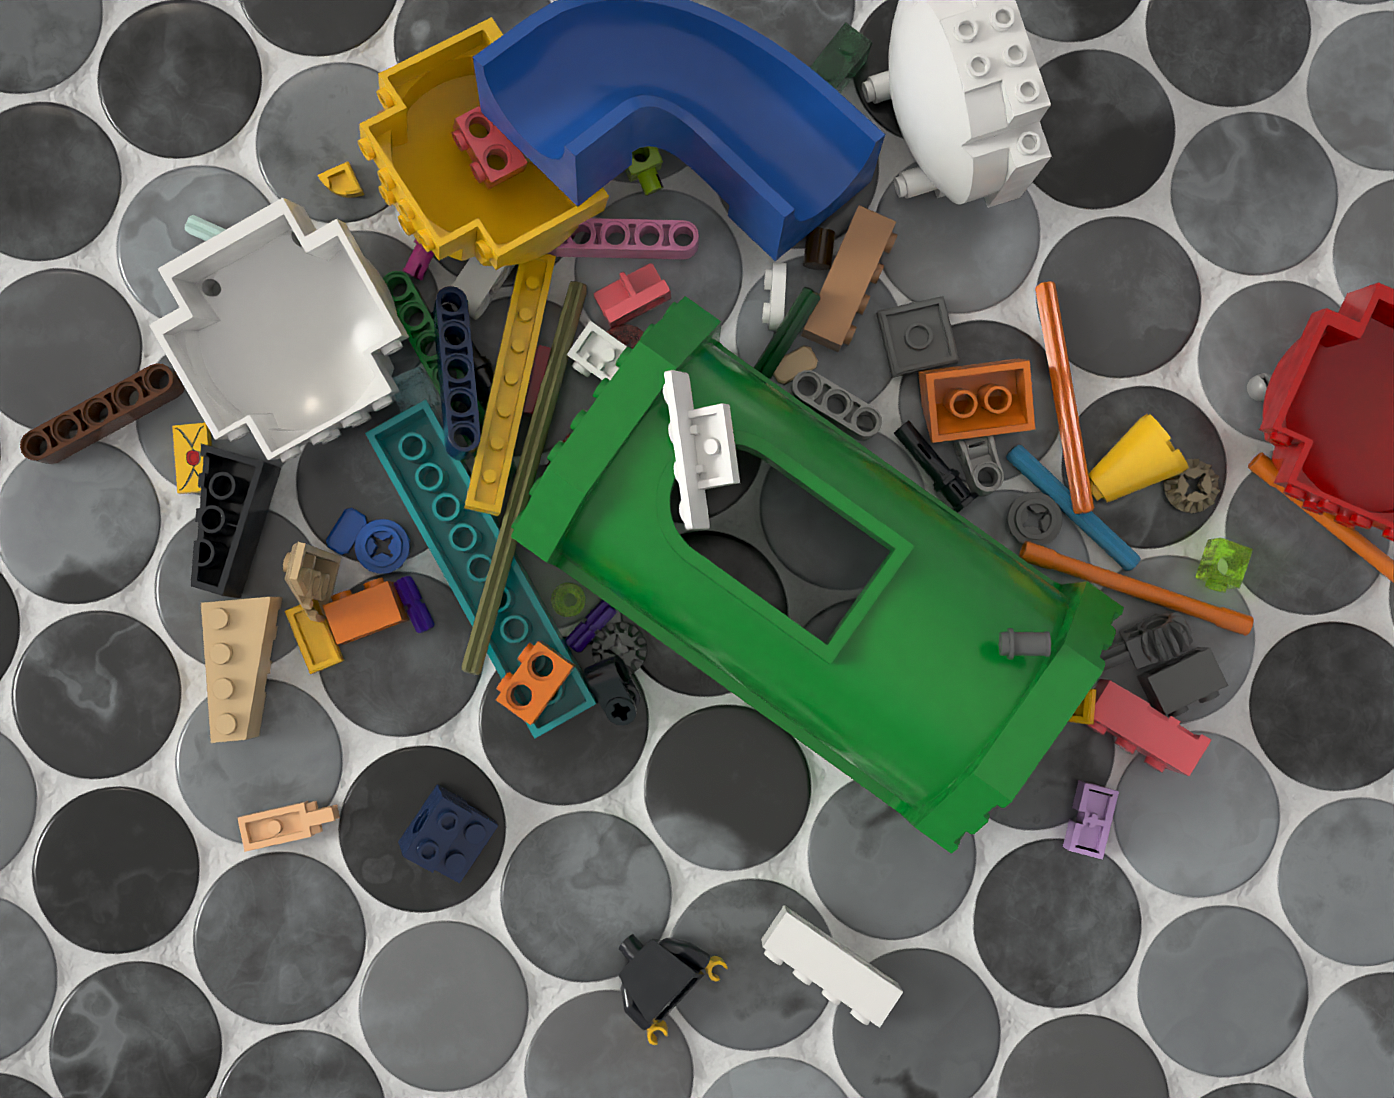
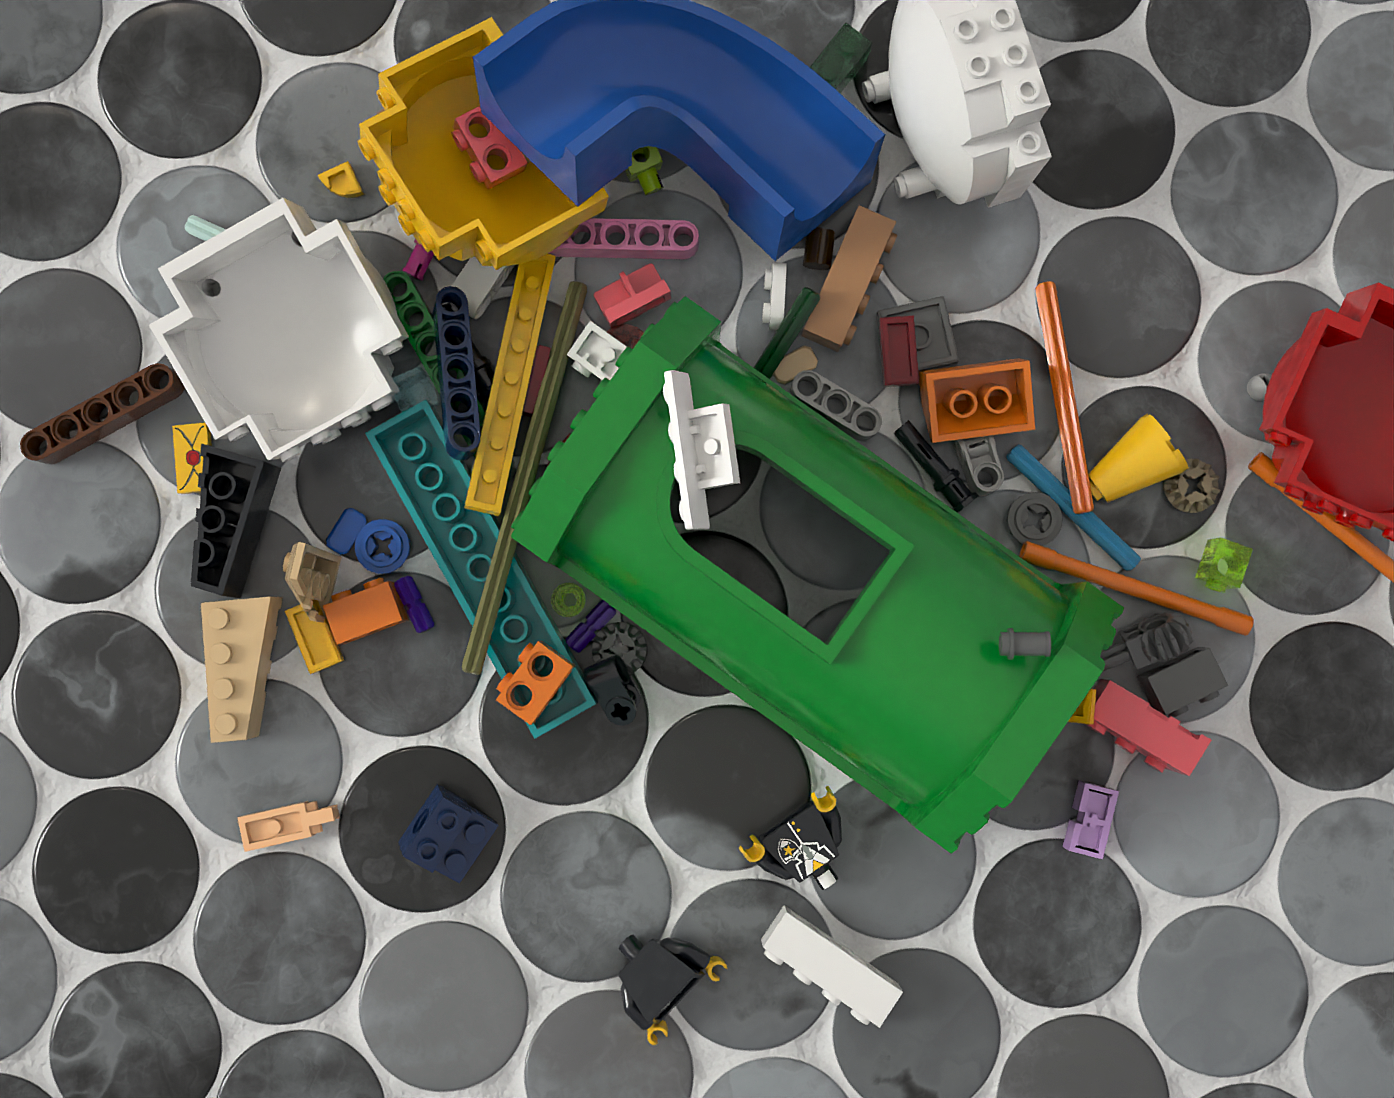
(801, 843): none -> black torso
(898, 351): none -> dark red tile

